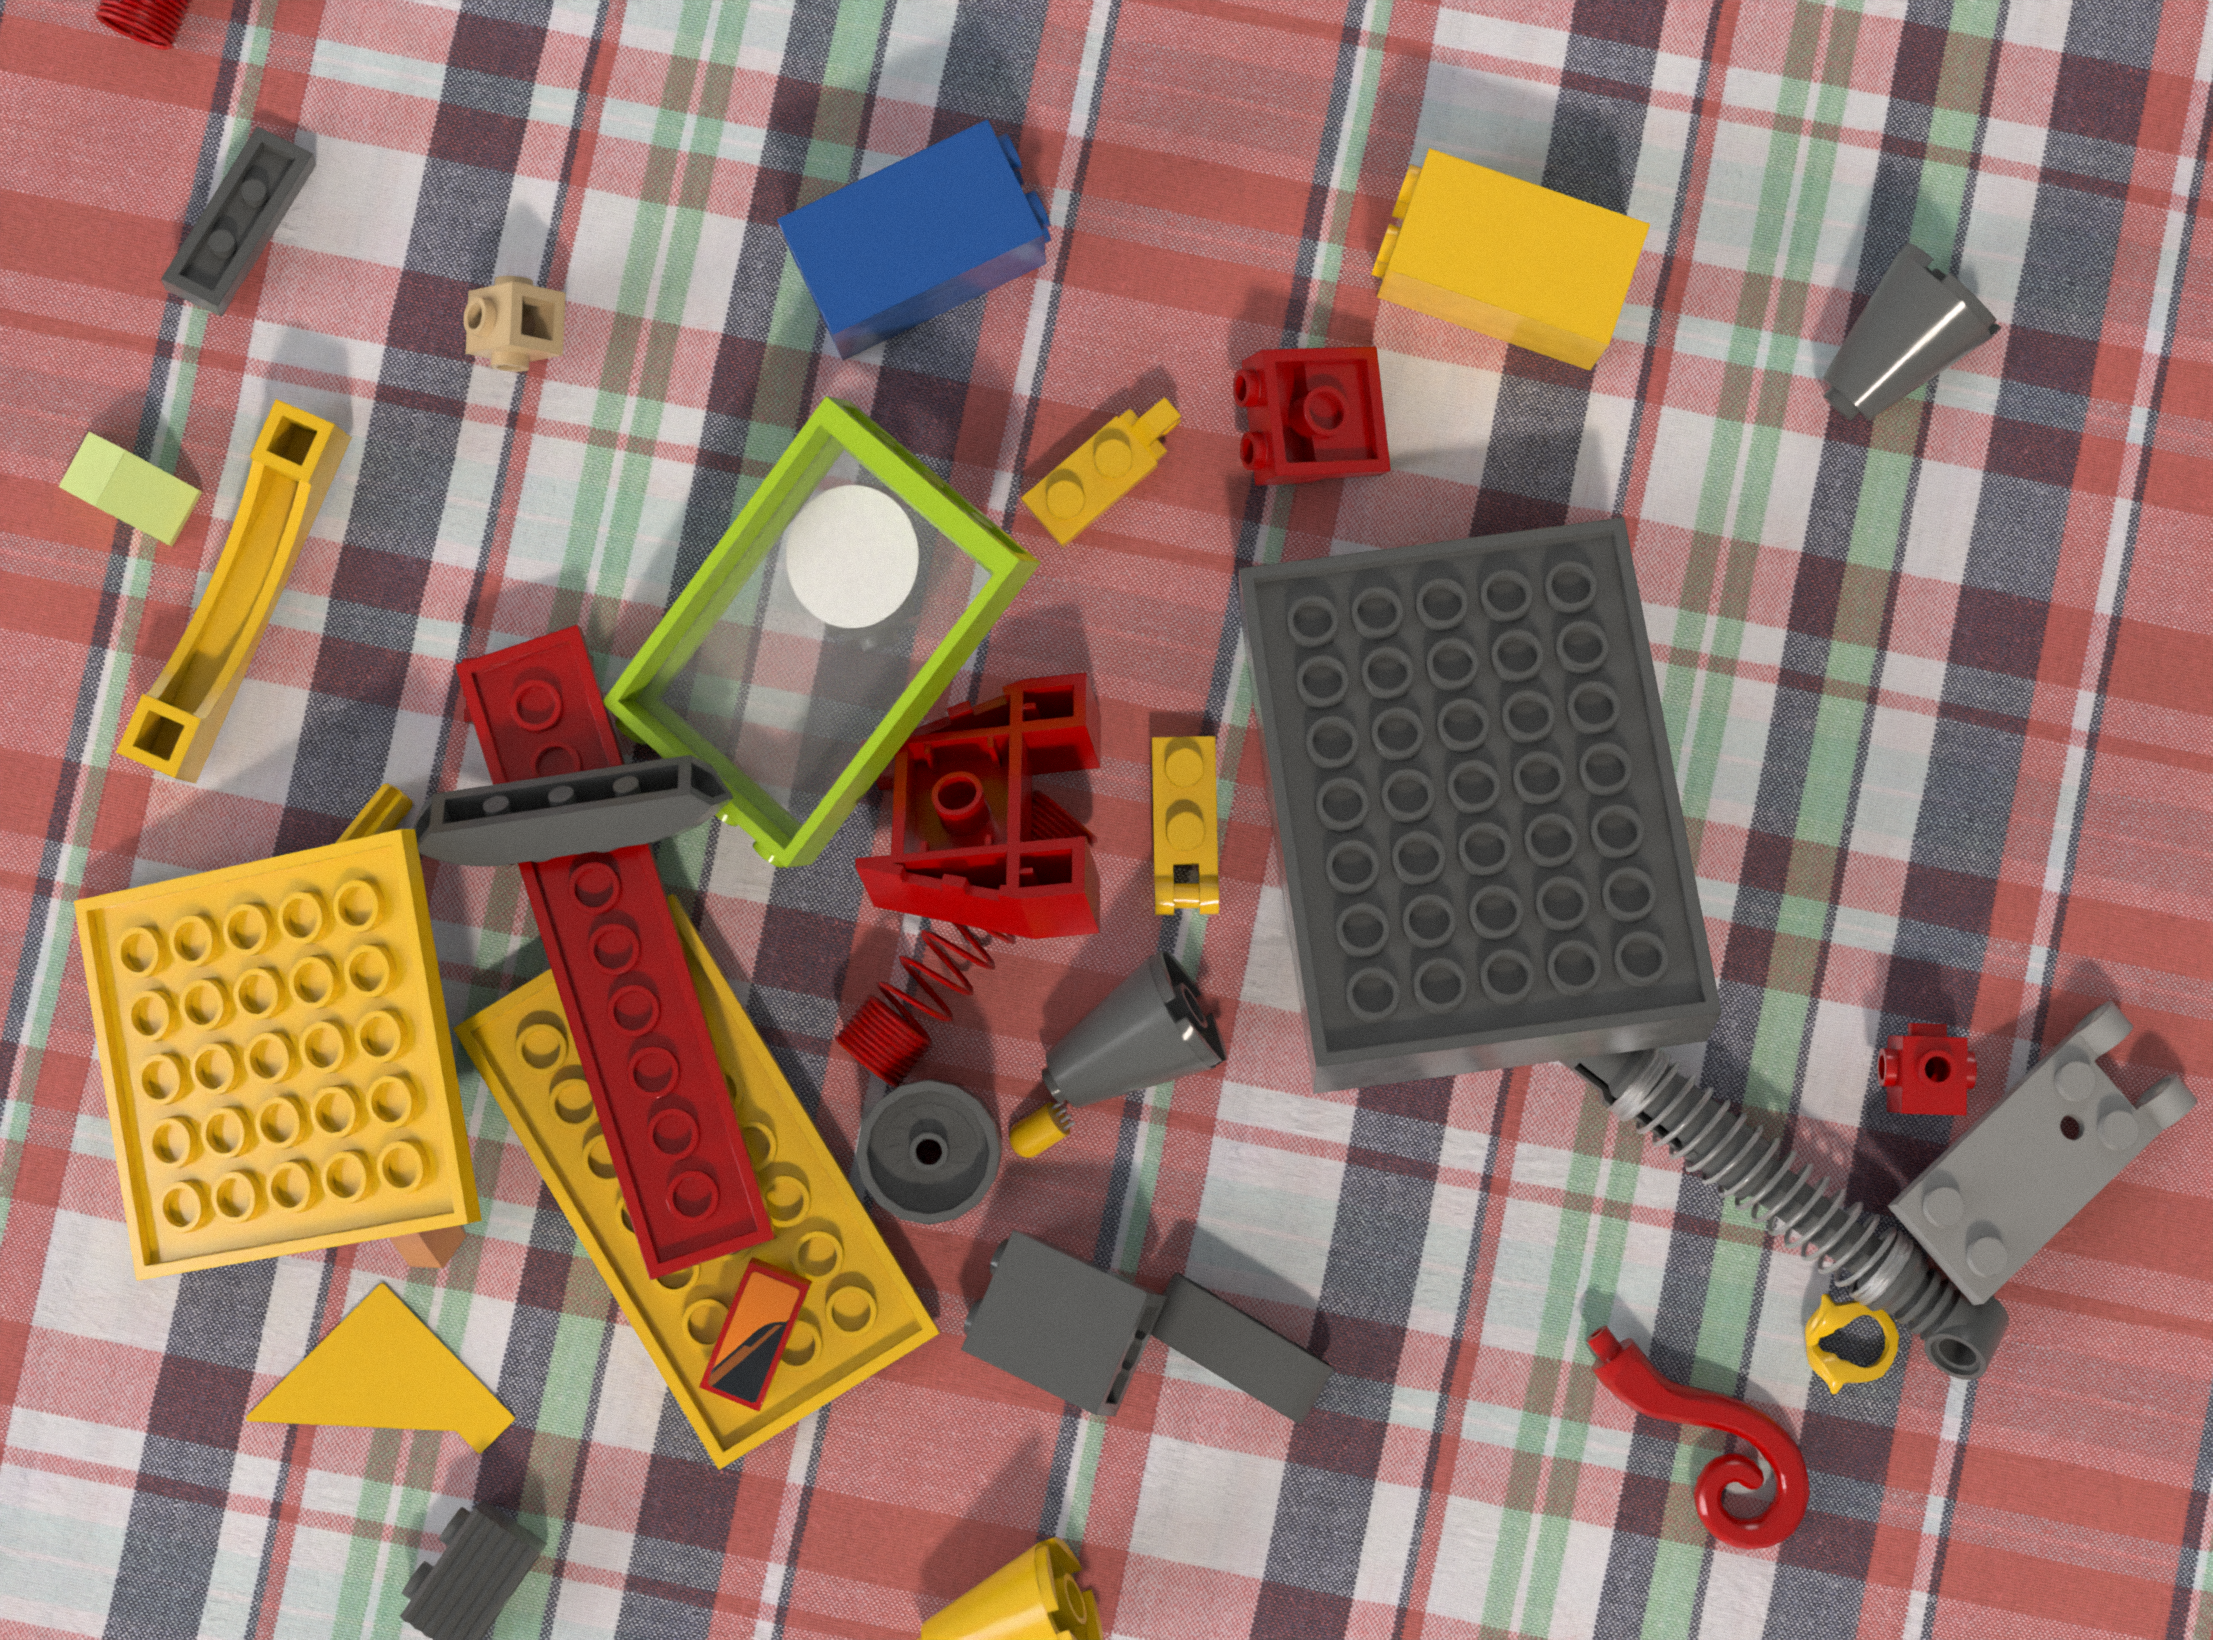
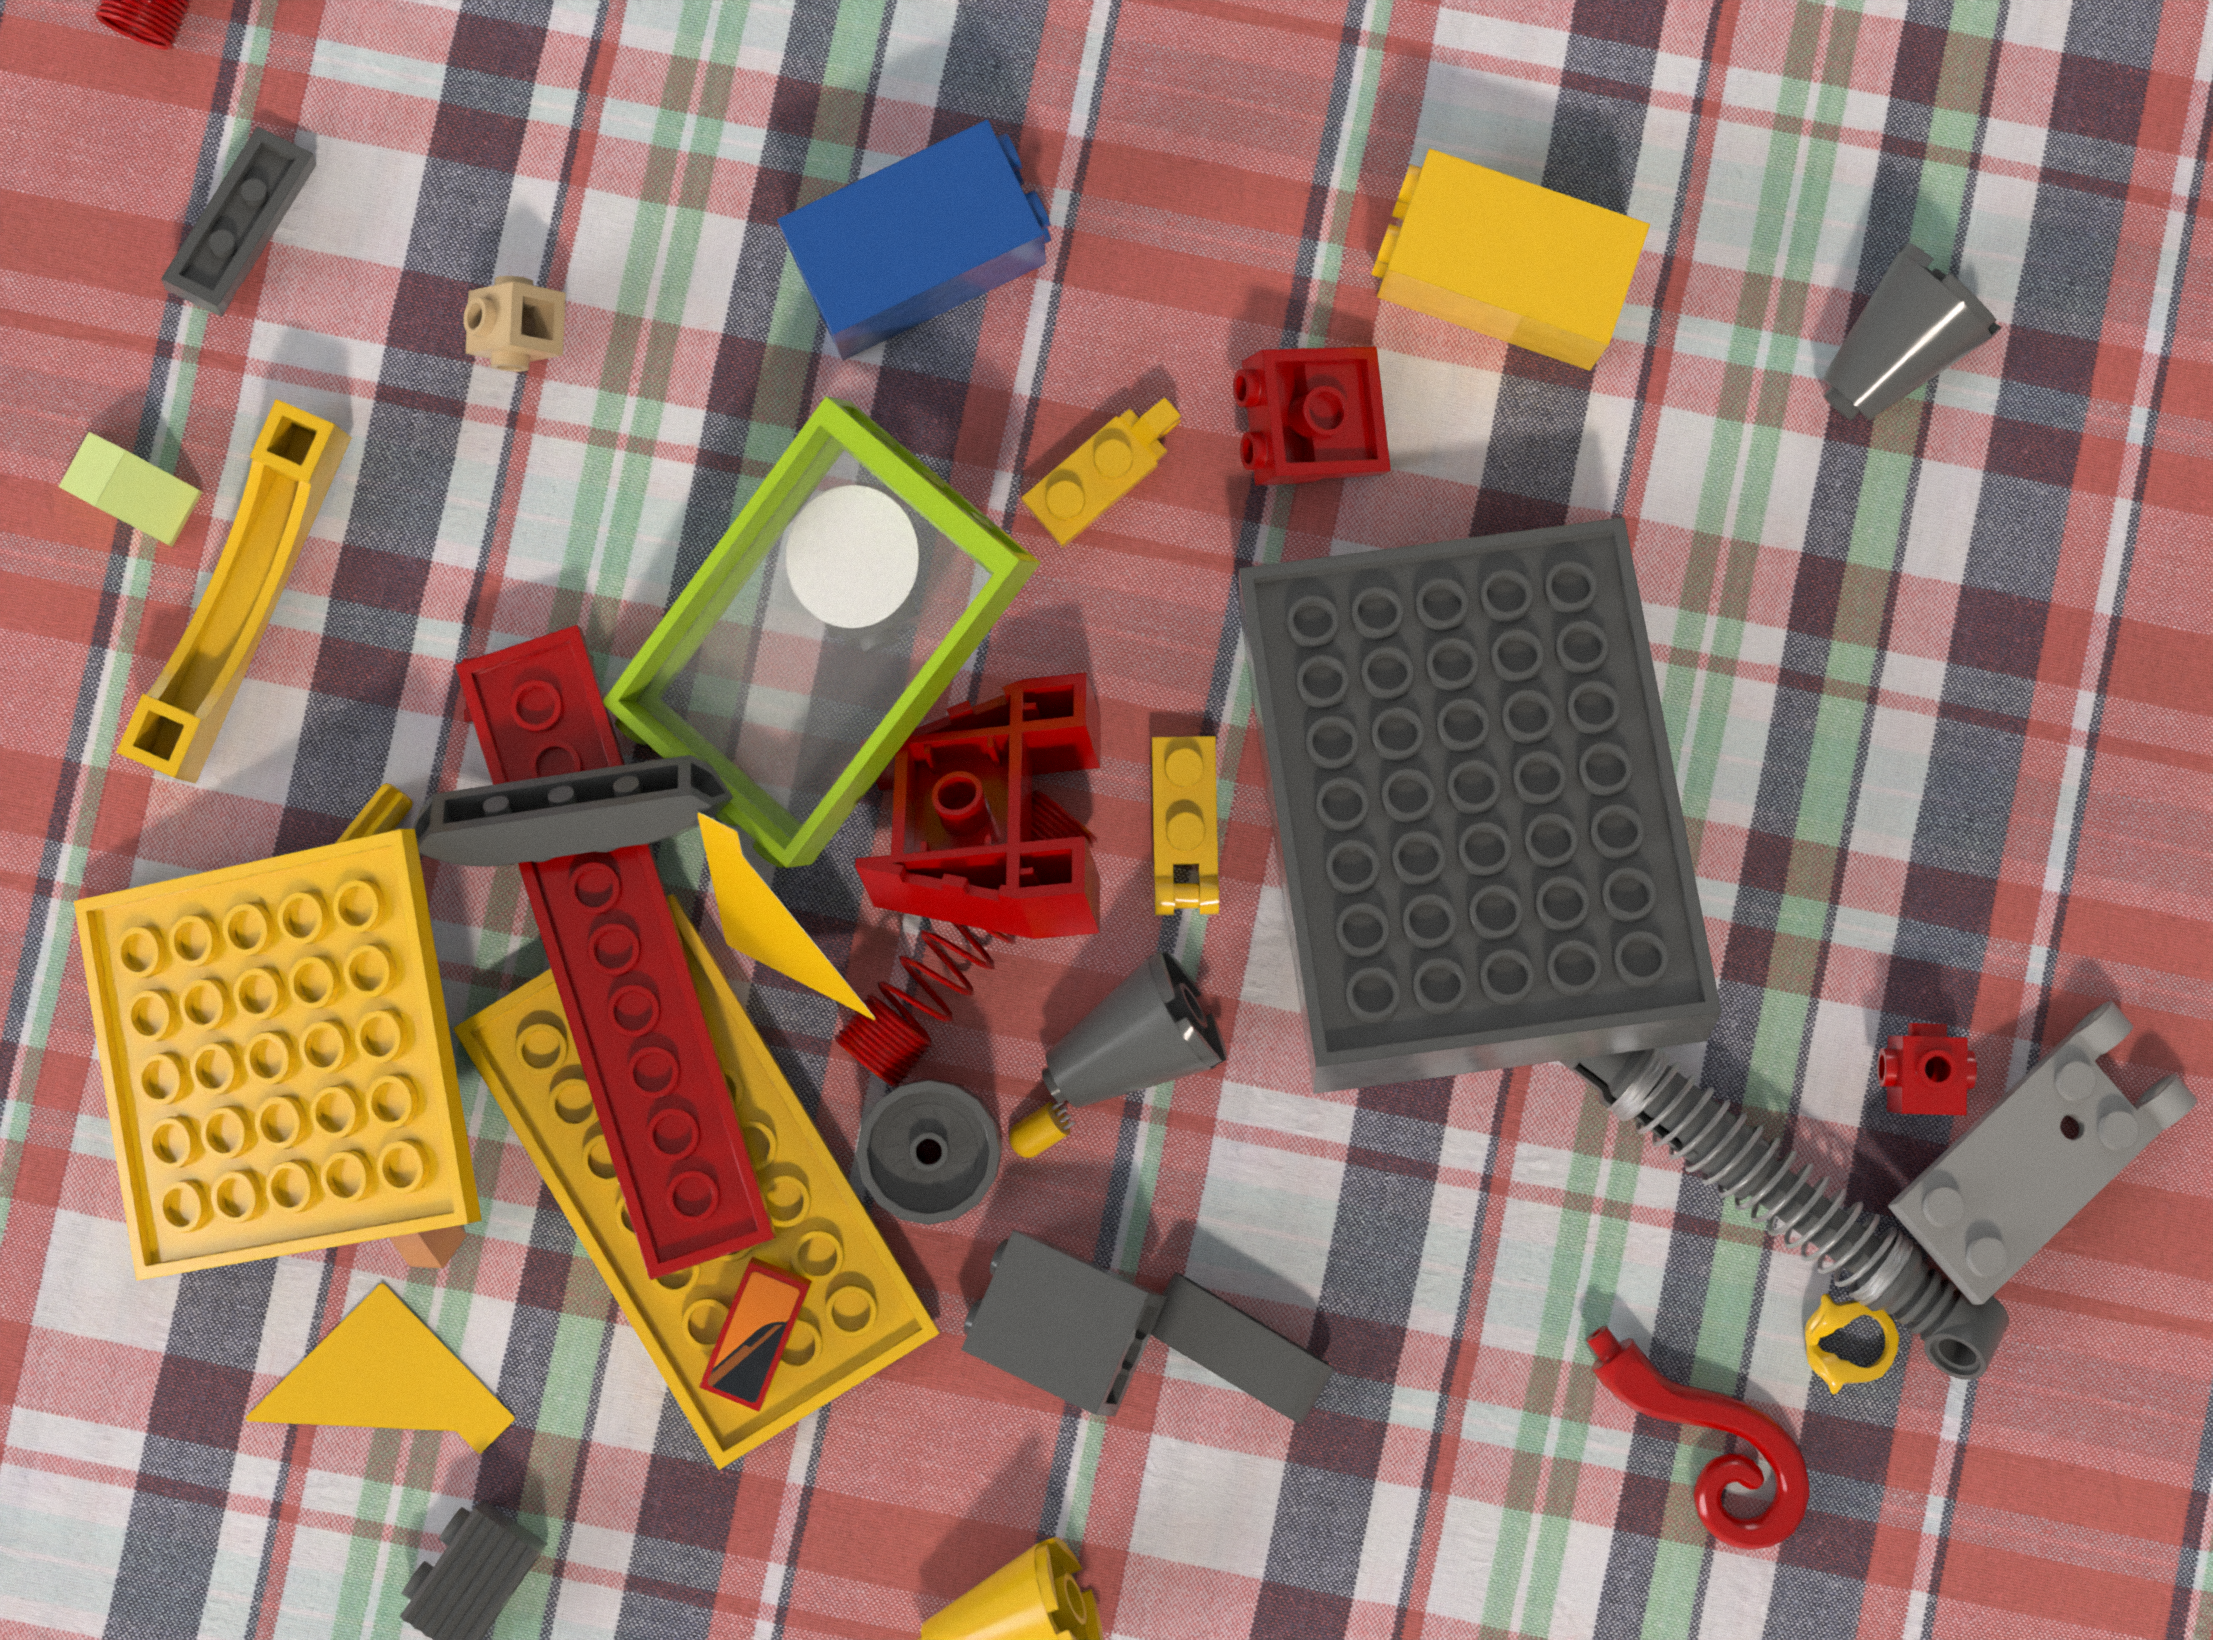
(759, 922): none -> yellow sticker

